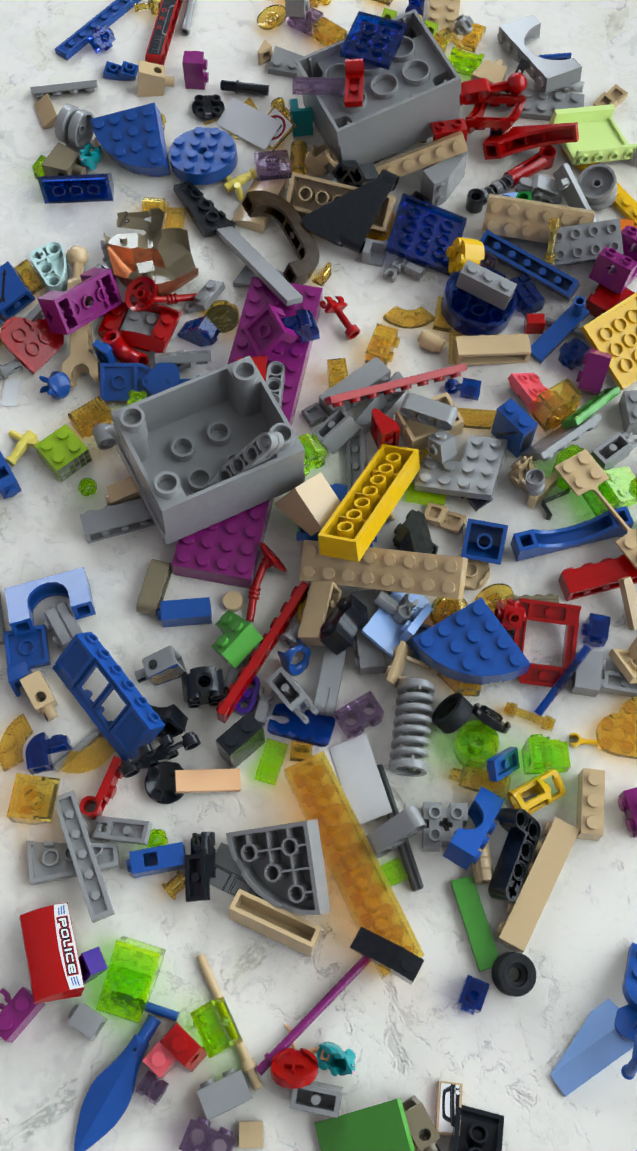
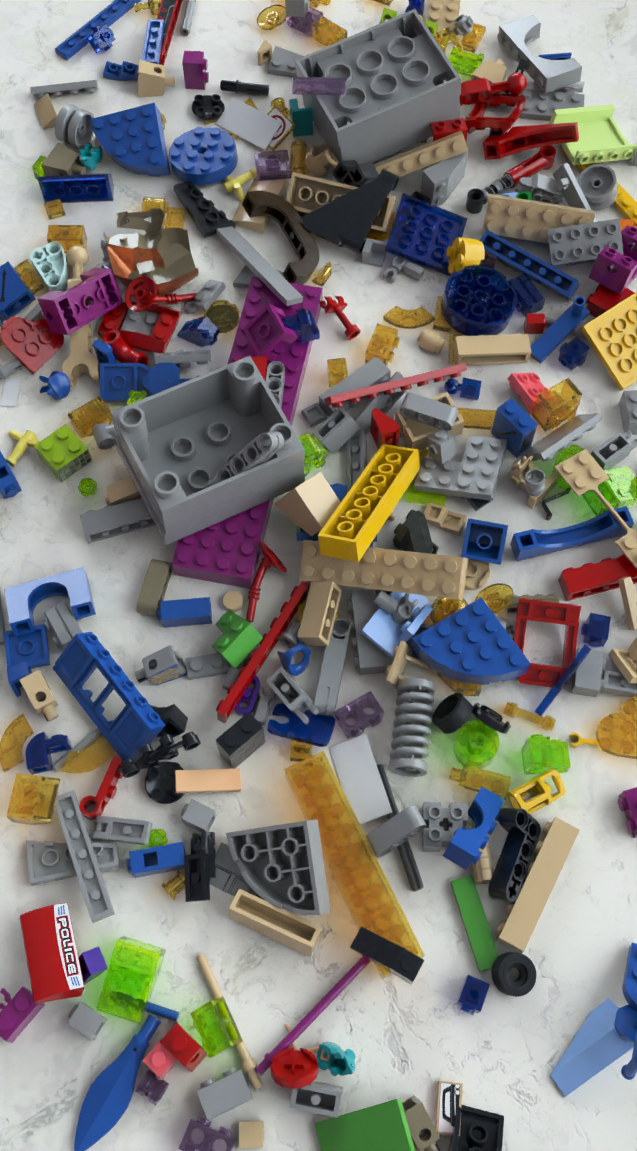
(54, 209): none -> clear yellow tile
(67, 235): none -> clear yellow brick
(153, 41): none -> piece
(198, 816): none -> light grey brick
(203, 686): black brick -> none
(205, 666): none -> light grey plate
(271, 762): clear neon green slope -> none
(343, 624): black brick -> none
(354, 82): red plate -> none
(373, 39): clear blue plate -> none
(394, 872): clear neon green tile -> none
(486, 285): light grey brick -> none
(503, 764): blue plate -> none
(510, 613): red brick -> none
(553, 225): clear yellow bar -> none
(590, 407): bright green tile -> none
(590, 804): tan brick -> none
(594, 371): magenta brick -> none
(614, 96): tan slope -> none

